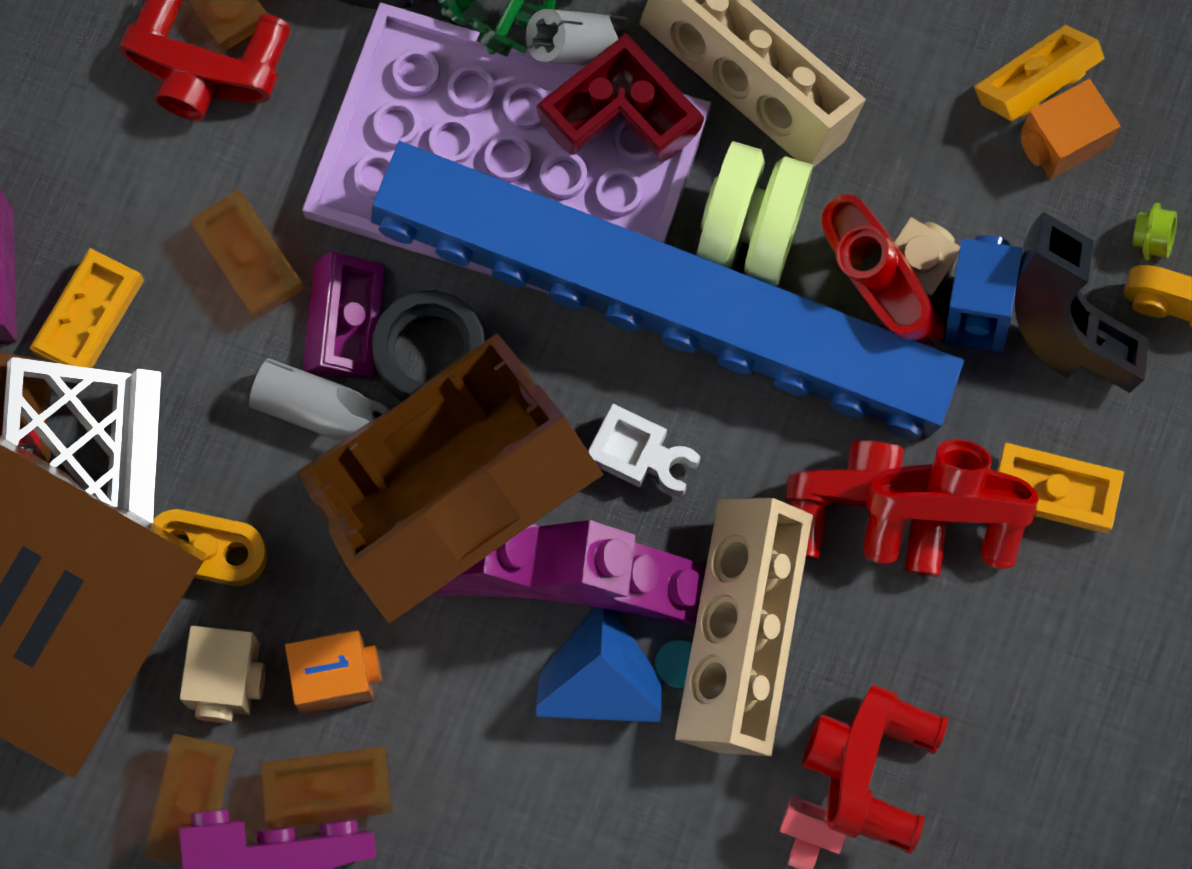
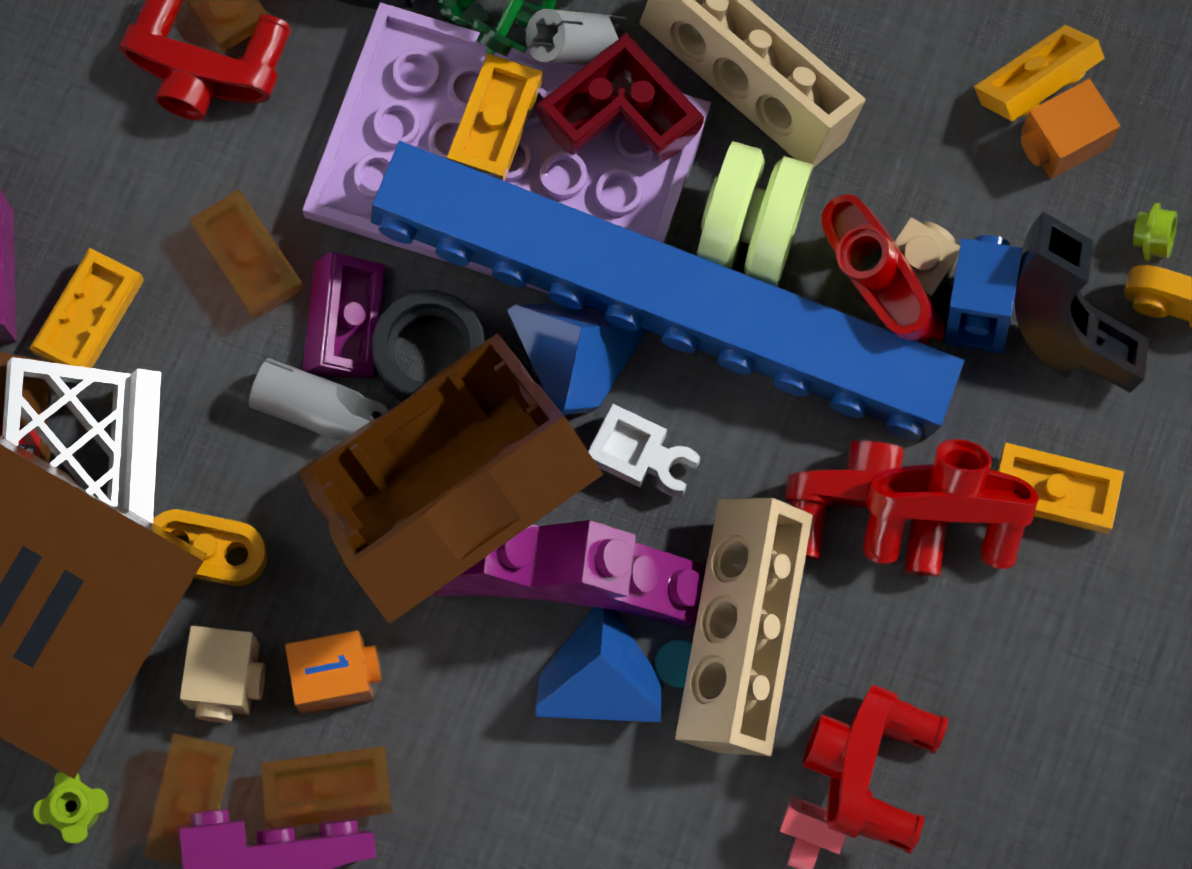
(71, 824): none -> lime plate
(496, 116): none -> light orange plate
(573, 352): none -> blue slope

